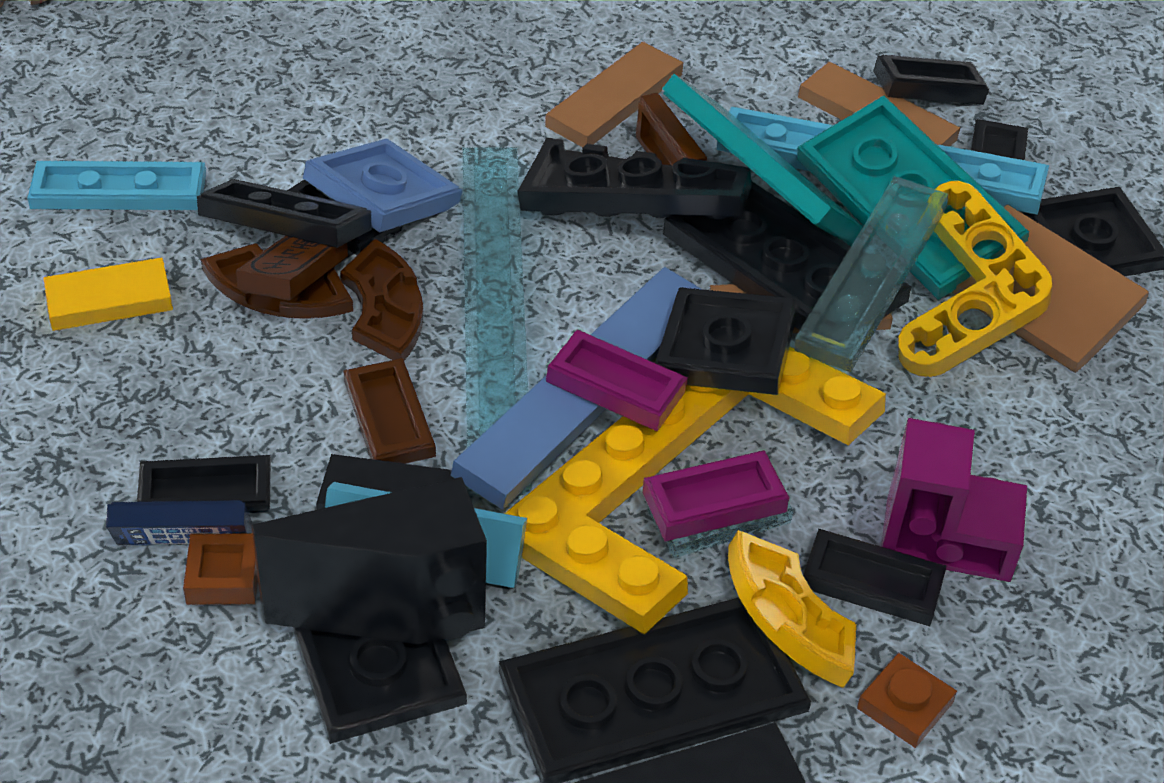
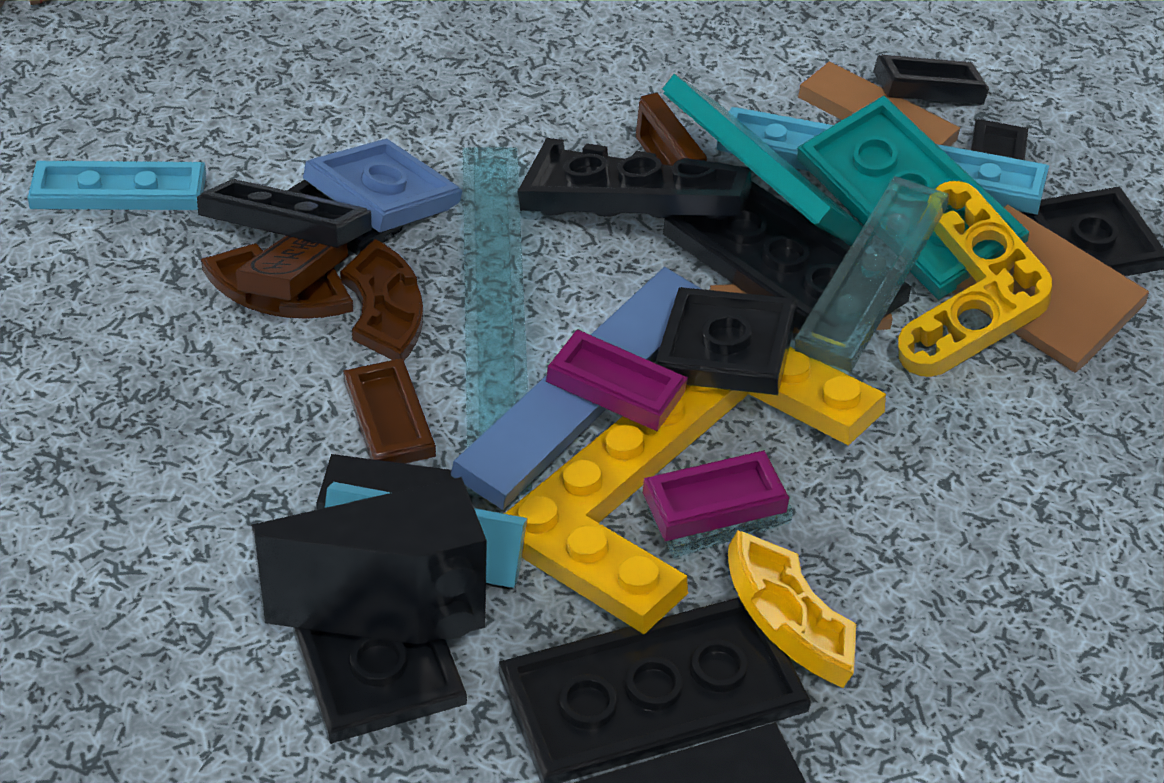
(107, 293): yellow tile -> none
(174, 520): dark blue tile -> none
(208, 480): black tile -> none
(220, 569): dark orange plate -> none
(612, 95): medium nougat tile -> none
(874, 577): black tile -> none
(906, 700): dark orange plate -> none
(946, 512): magenta brick -> none

